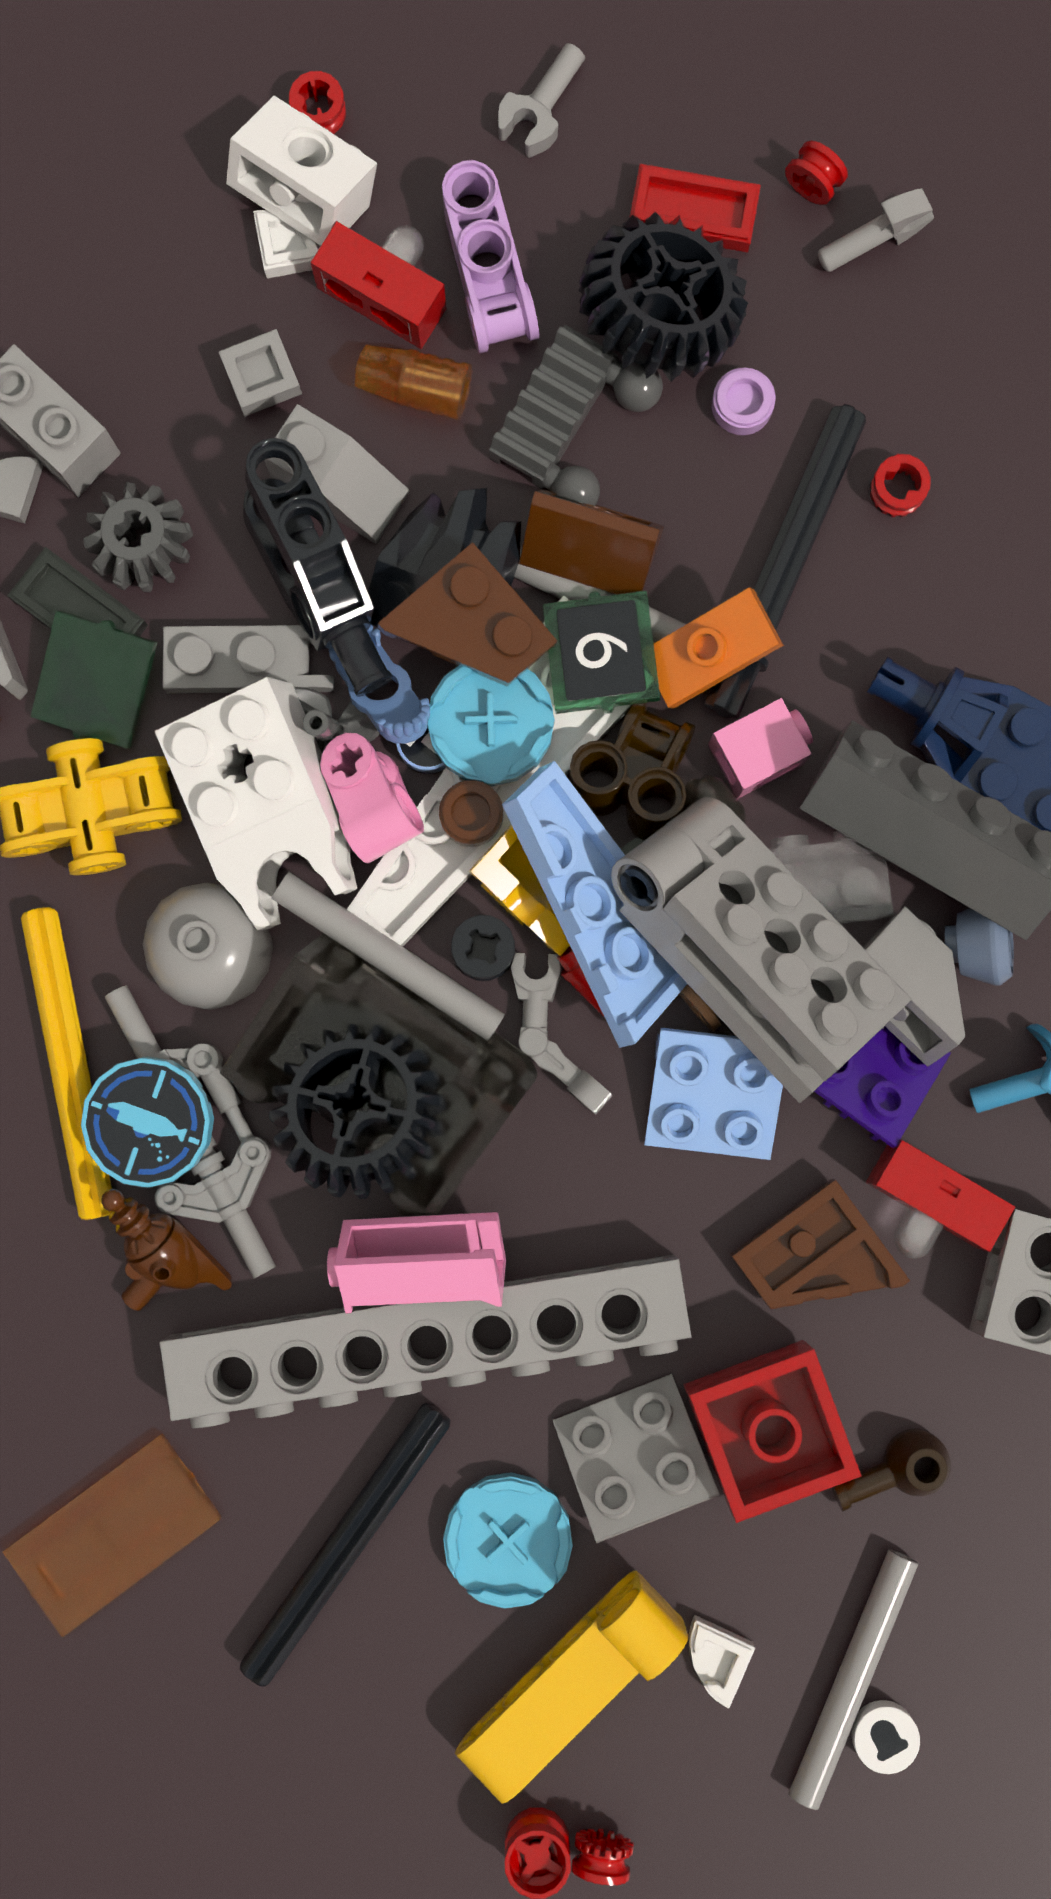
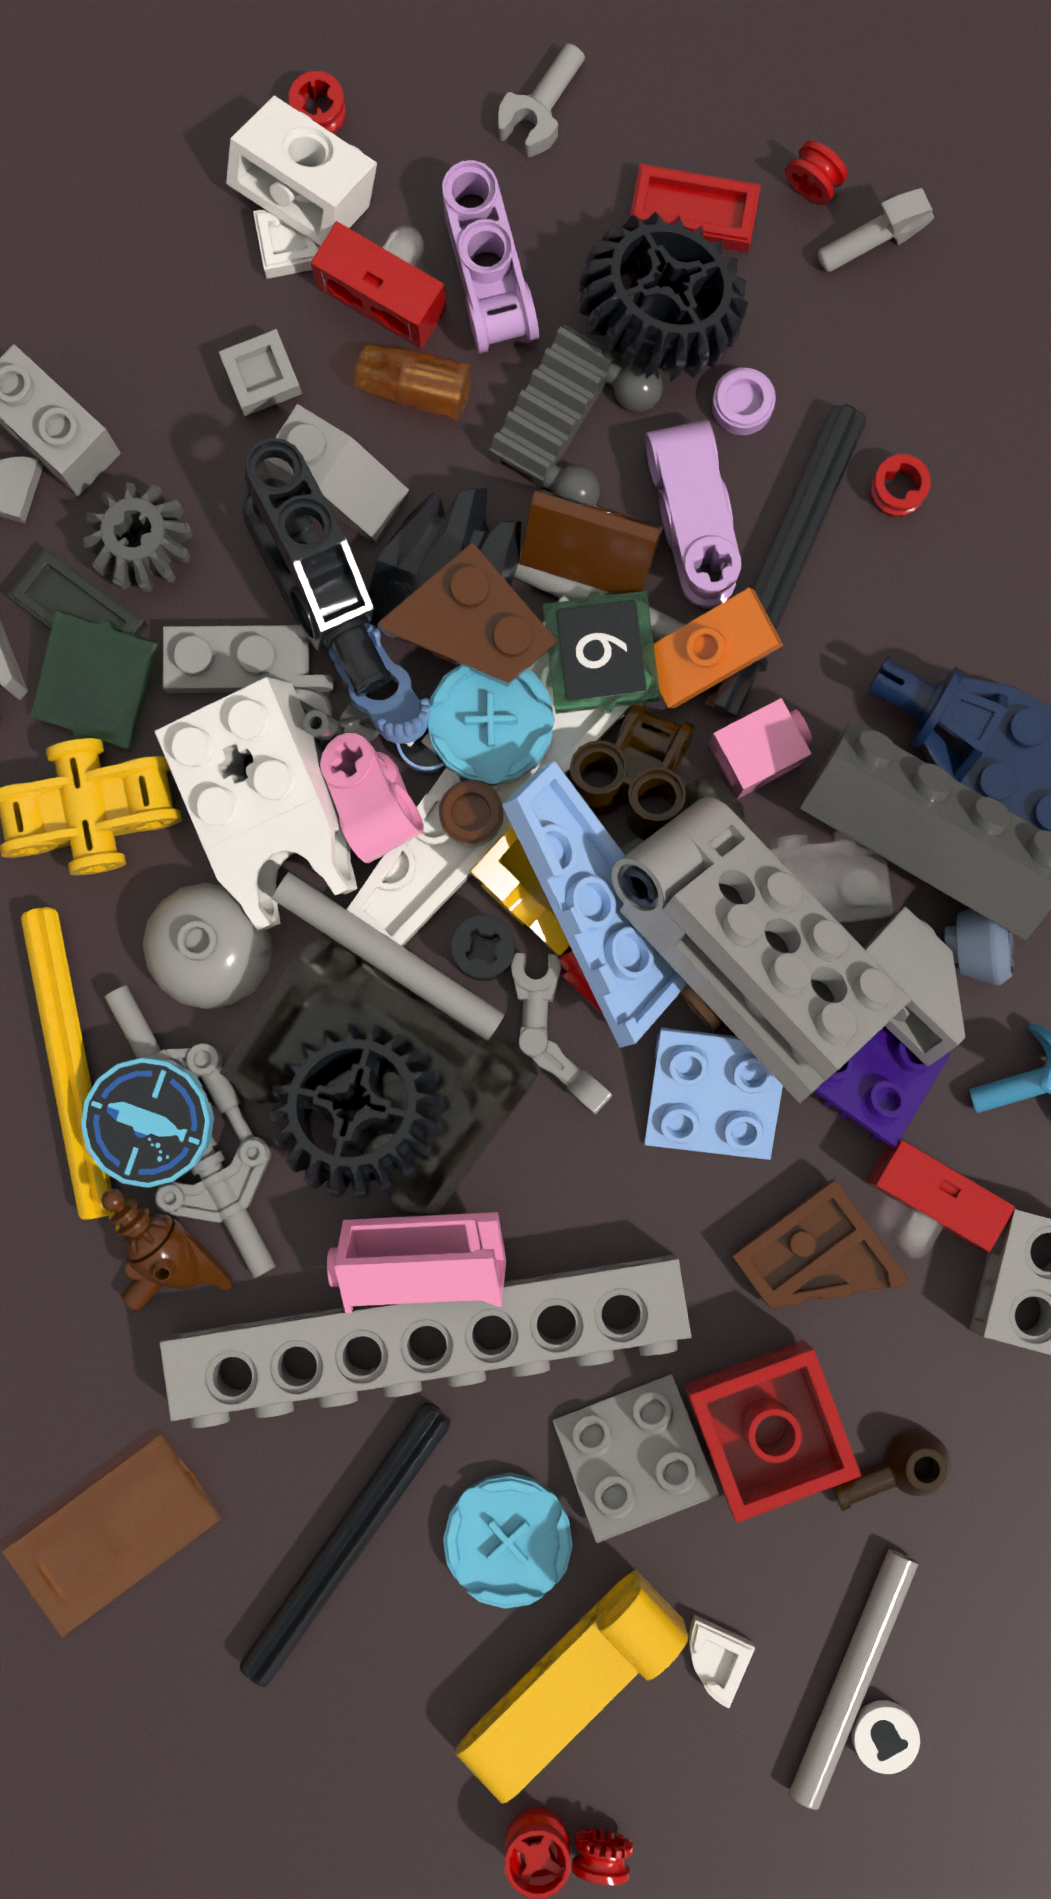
(695, 510): none -> lavender piece

